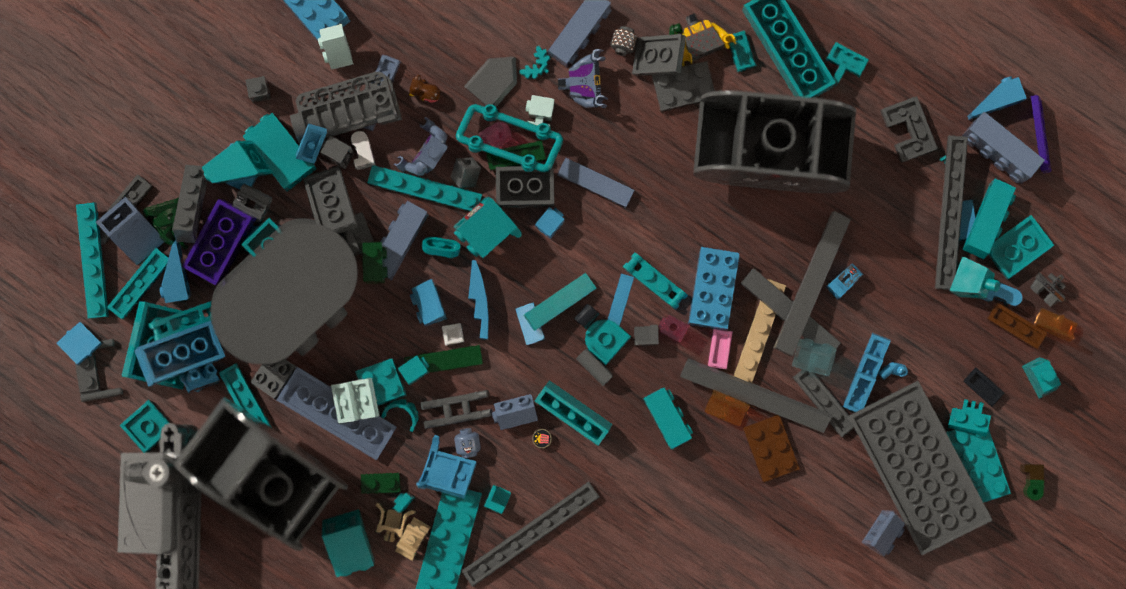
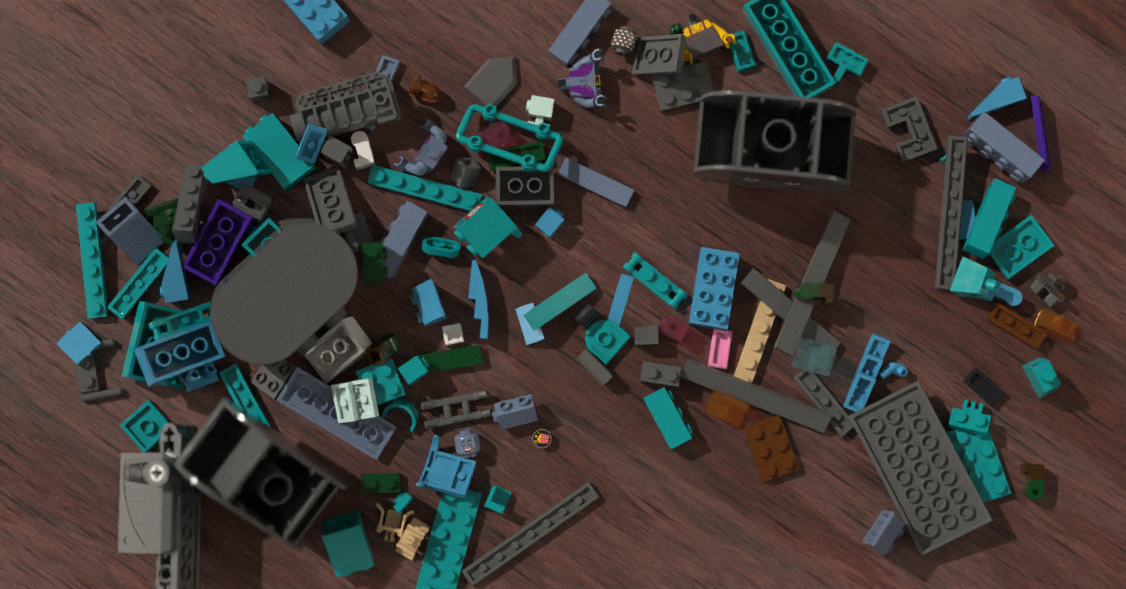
(336, 47): light aqua brick -> none
(338, 349): none -> white slope
(385, 348): none -> leg
(542, 61): teal animal -> none
(573, 412): teal brick -> none
(660, 374): none -> dark grey brick
(815, 291): none -> leg
(844, 281): dark azure leg -> none

